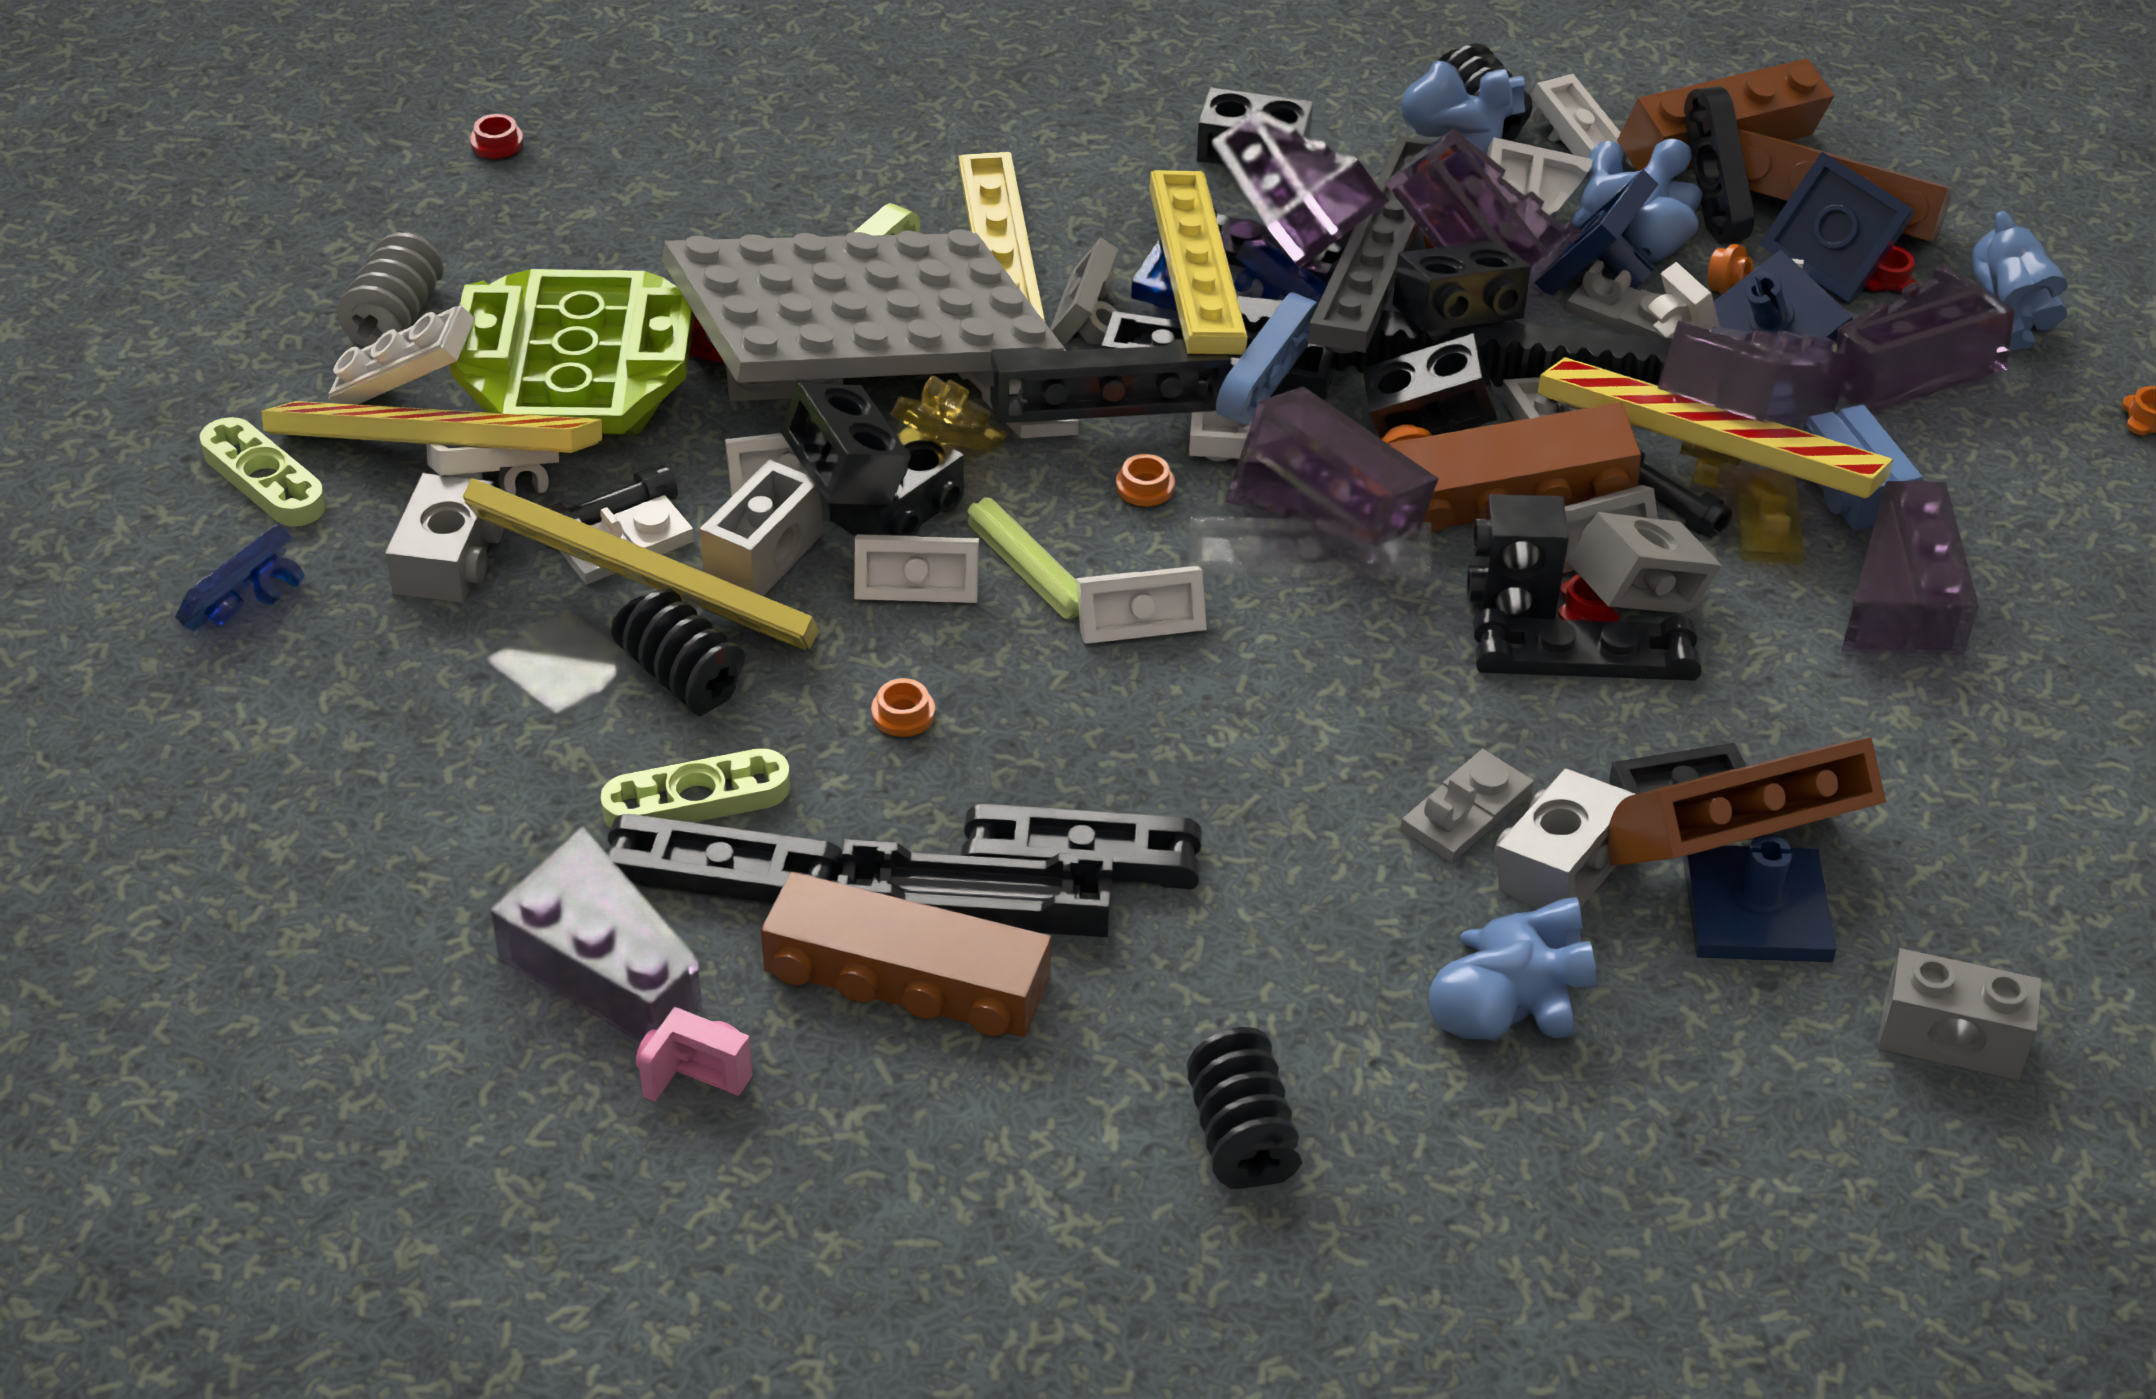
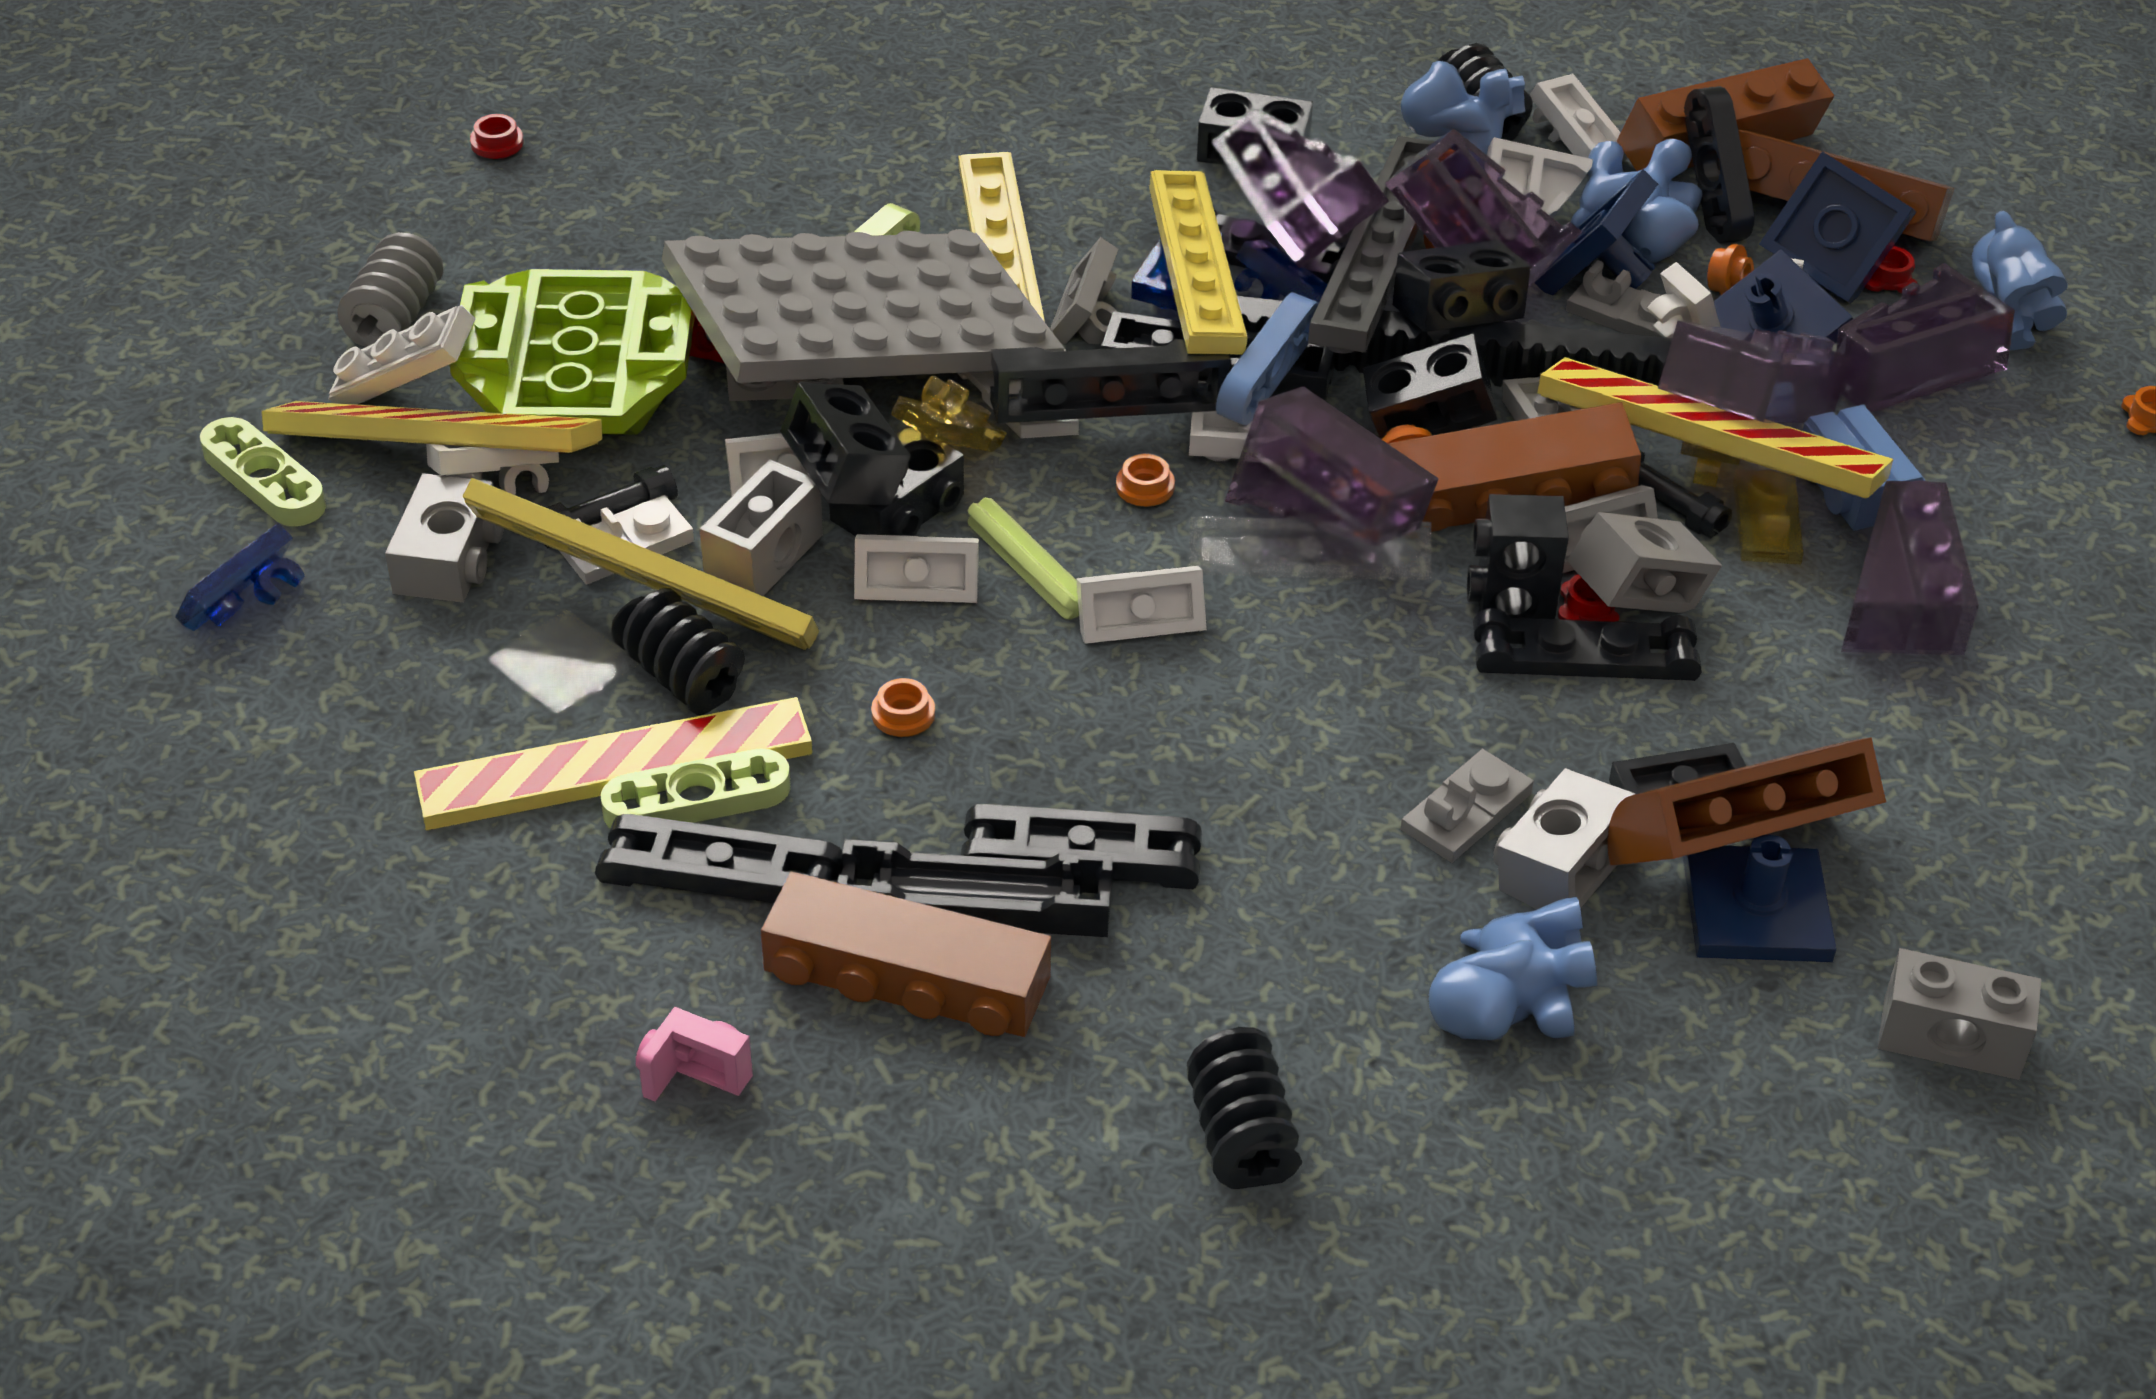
(584, 766): none -> light yellow tile
(596, 940): wedge -> none

